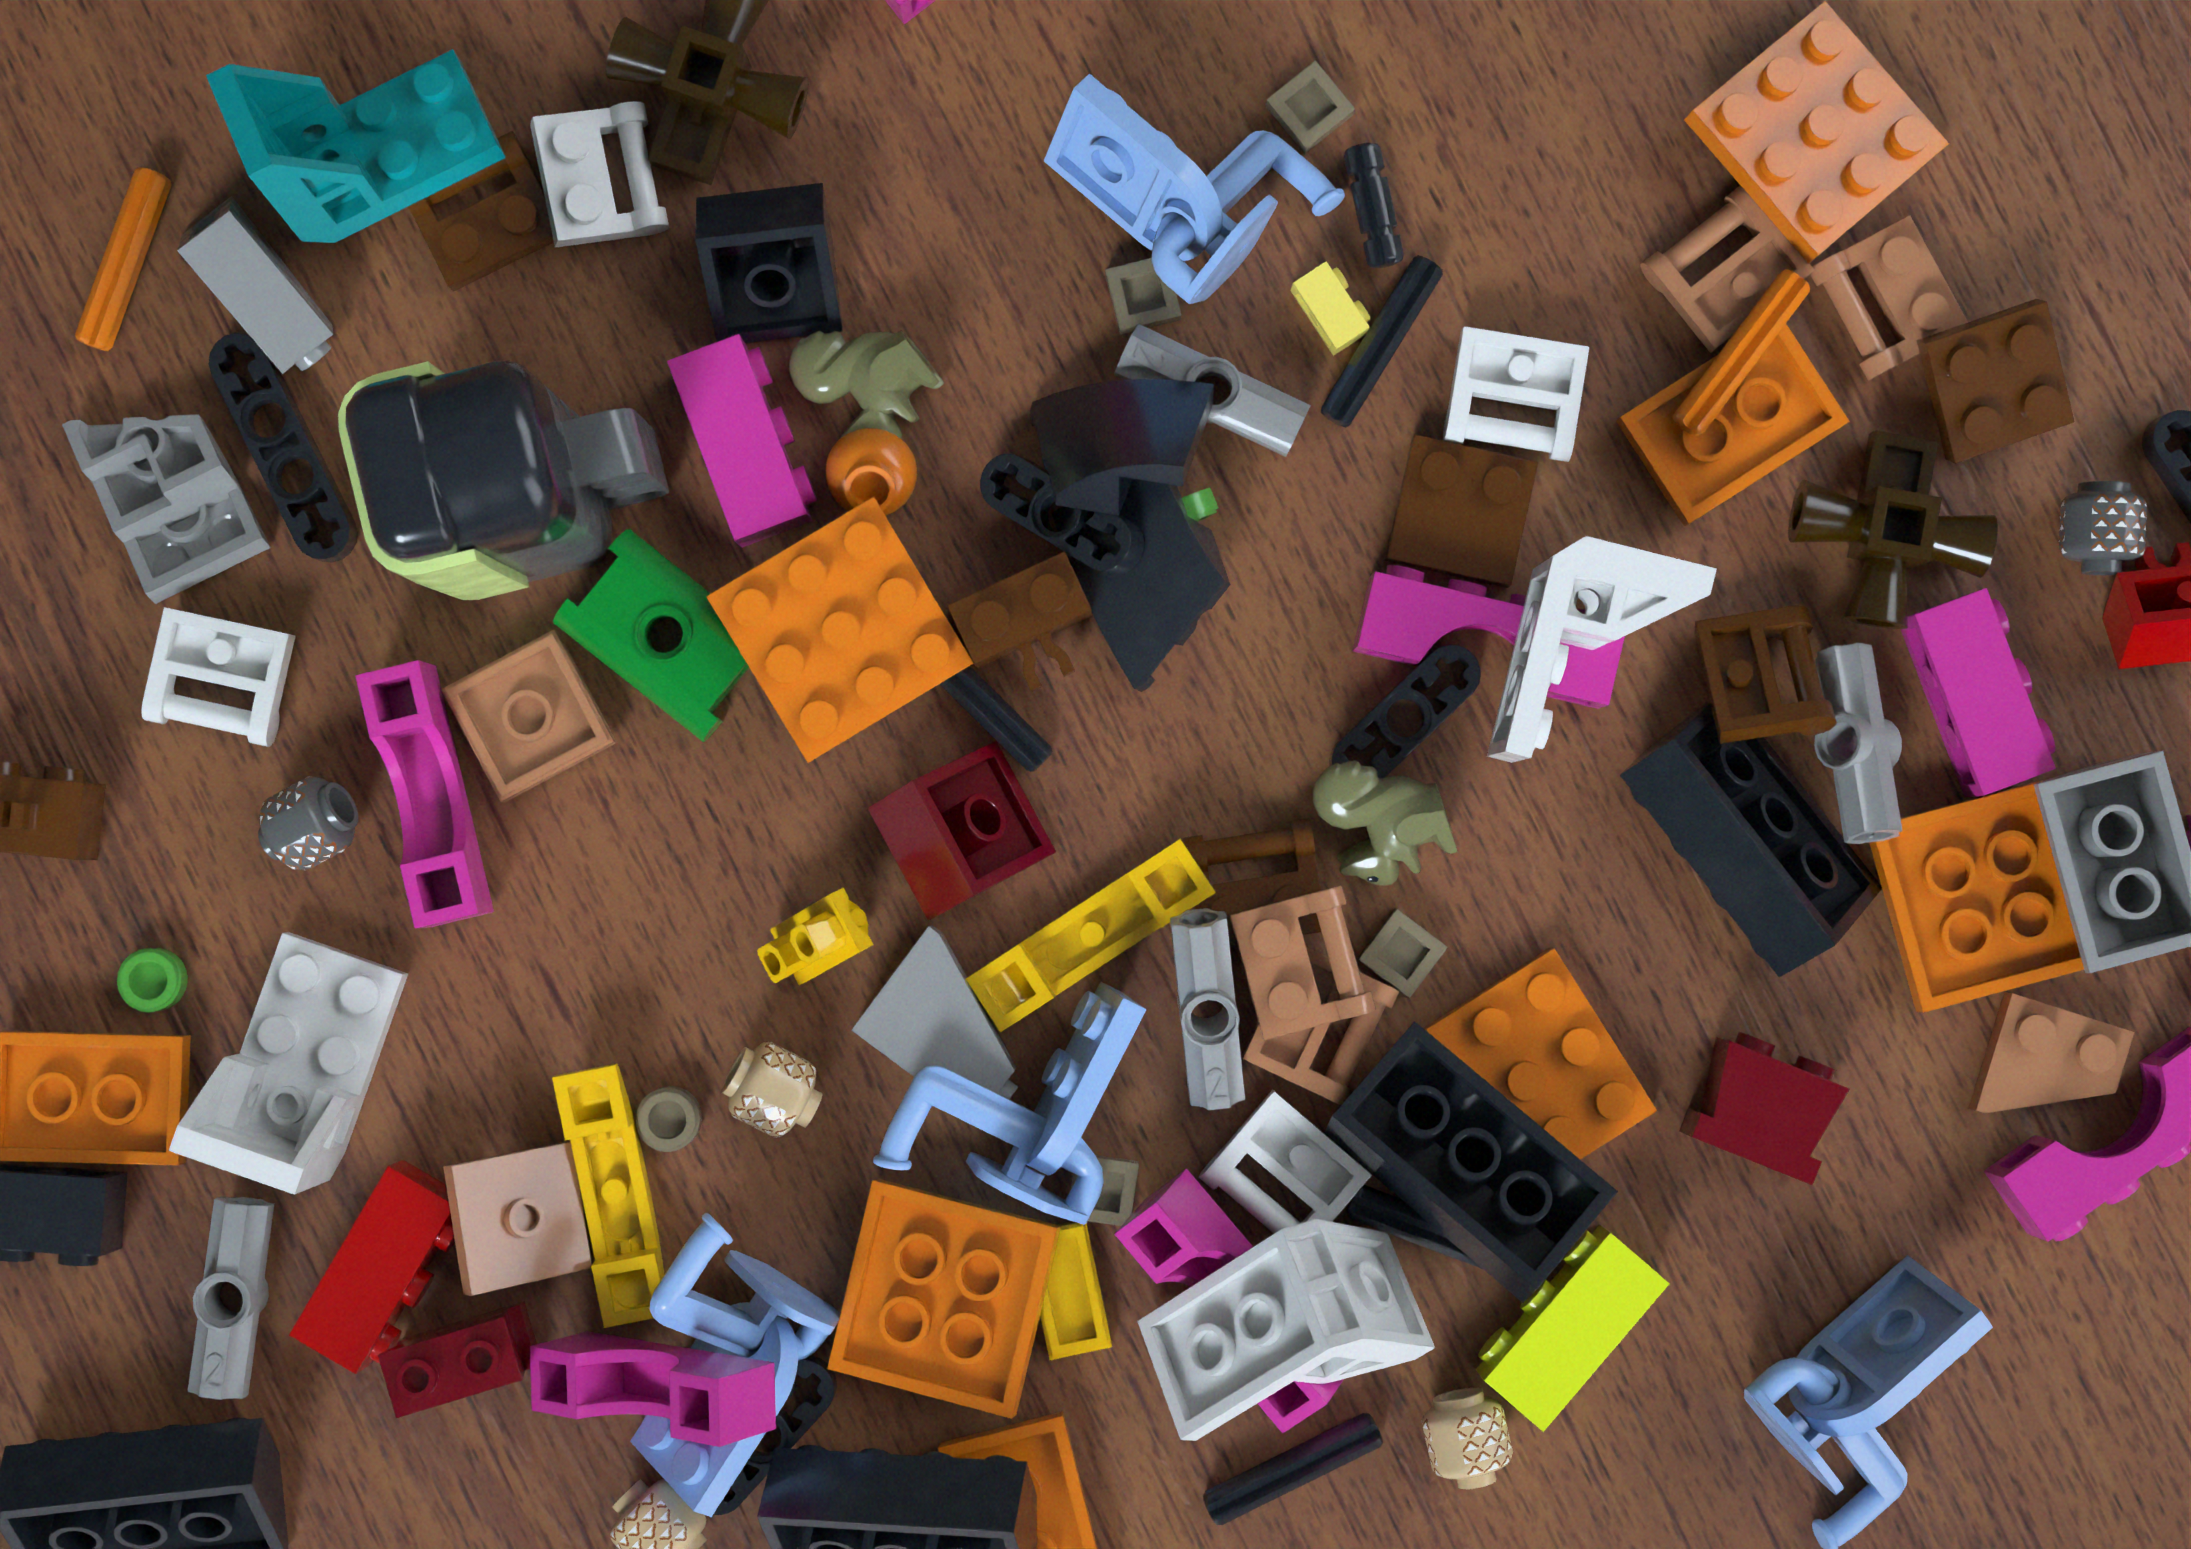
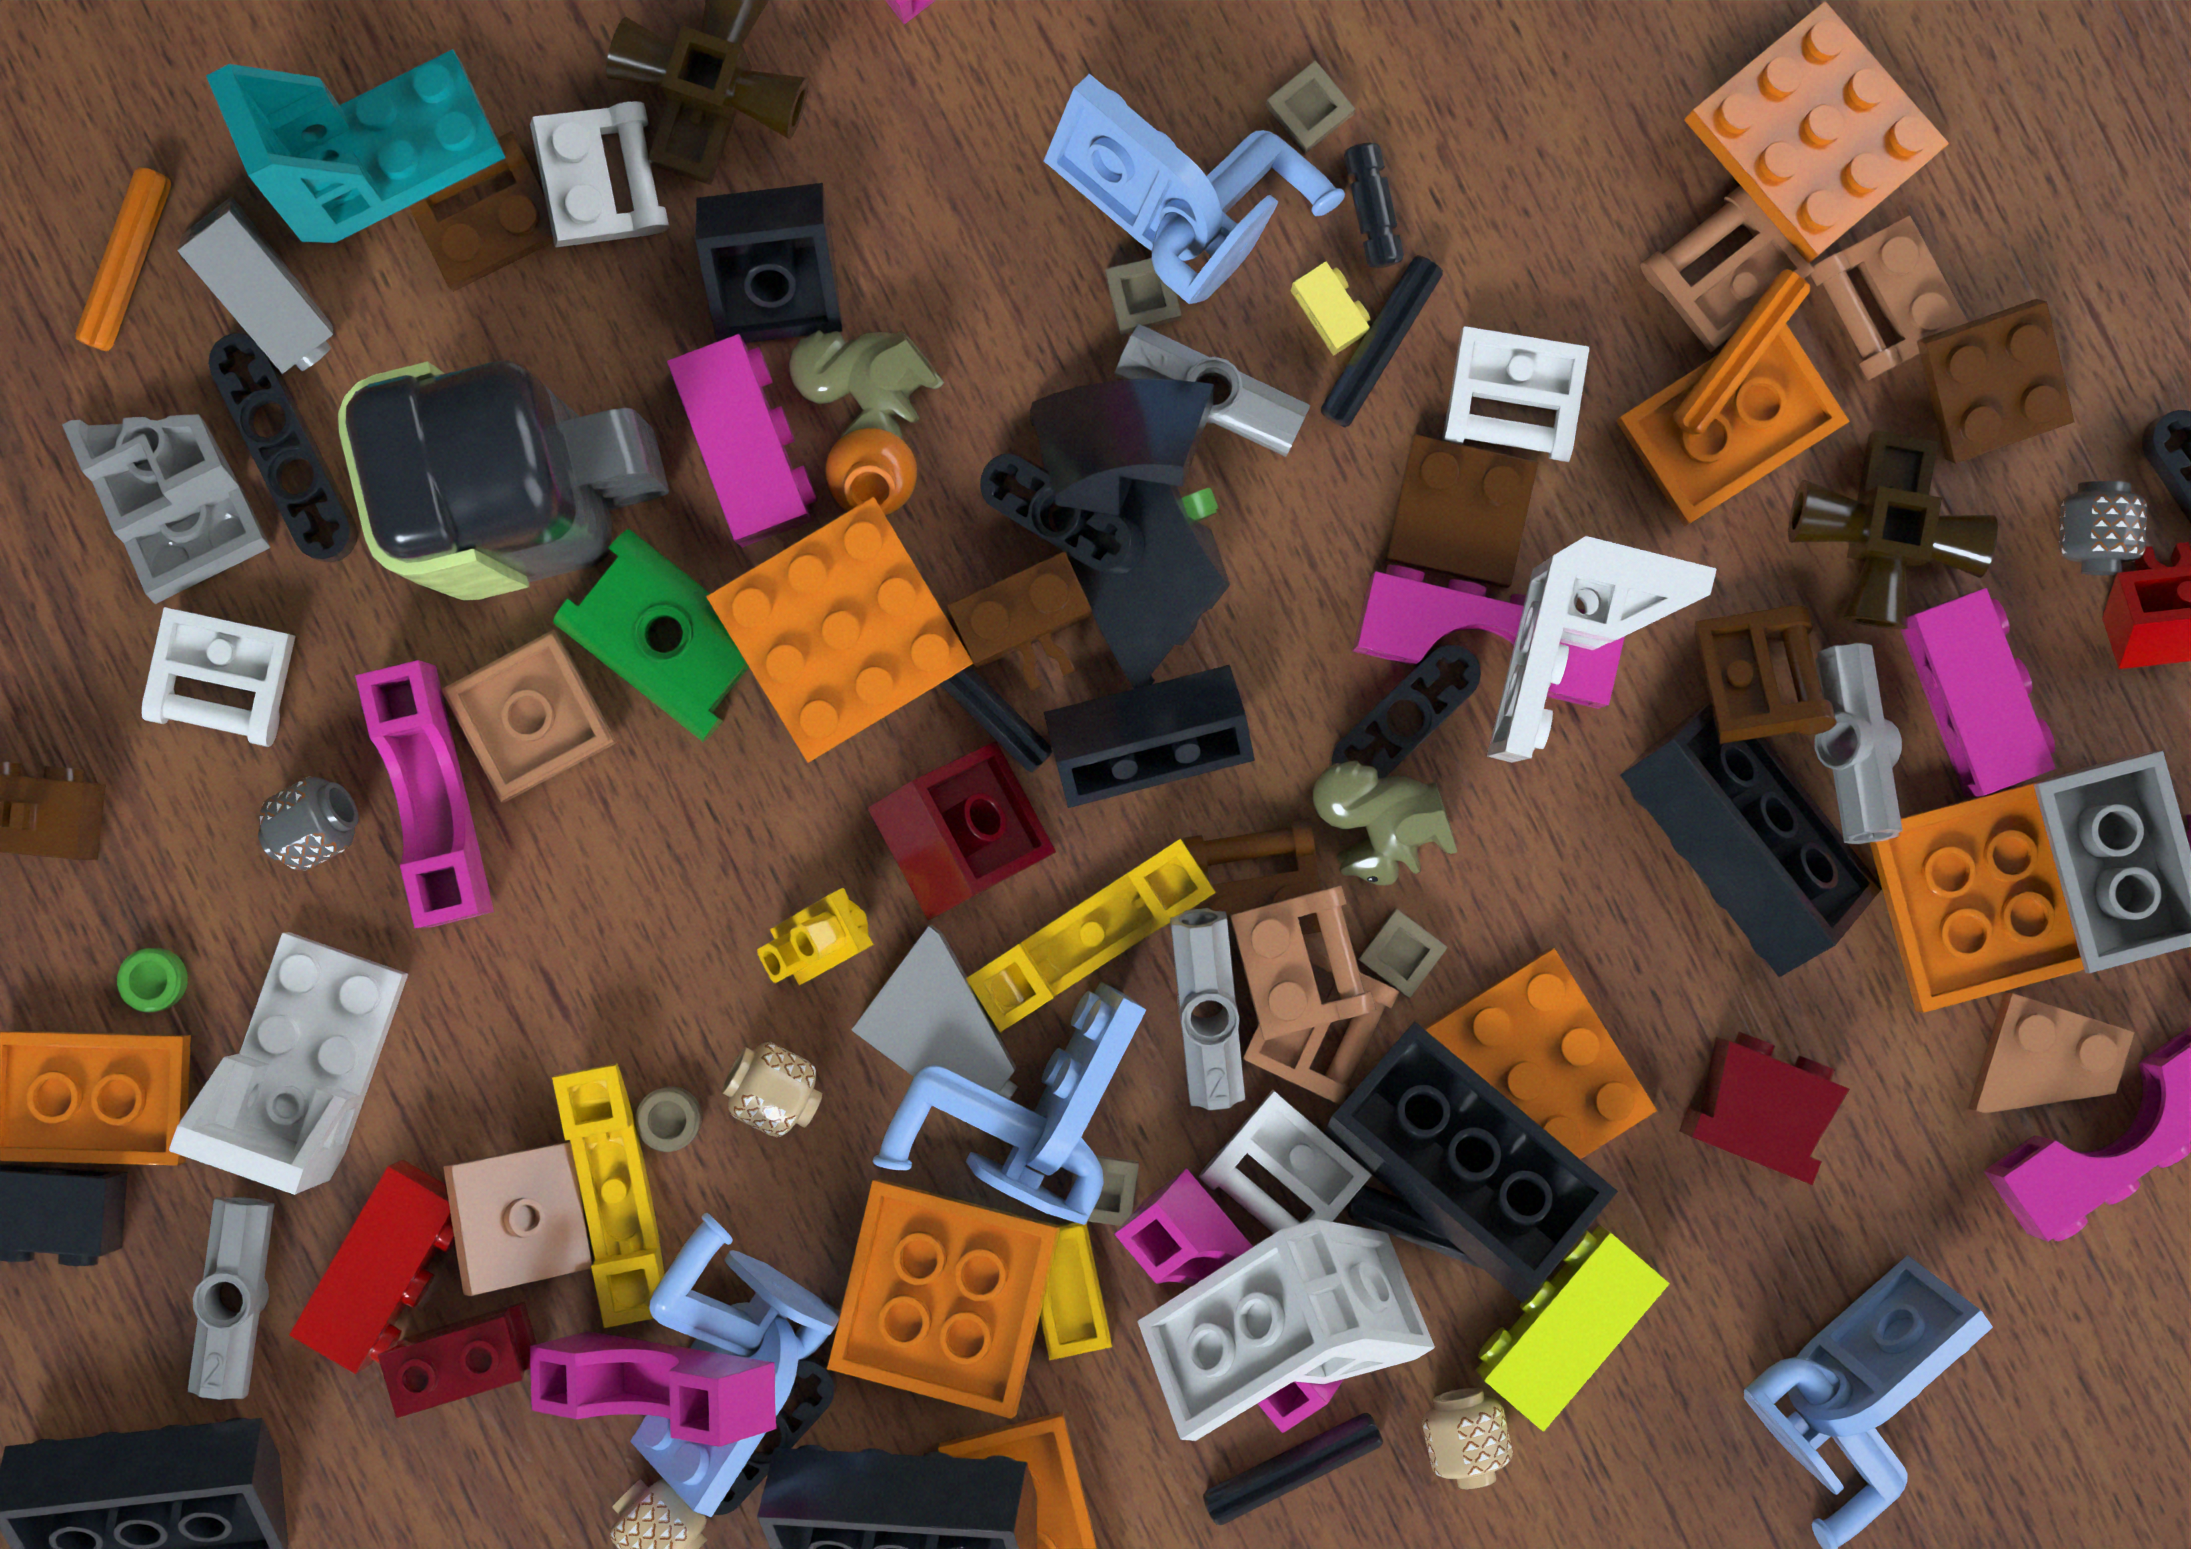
(1149, 736): none -> black brick

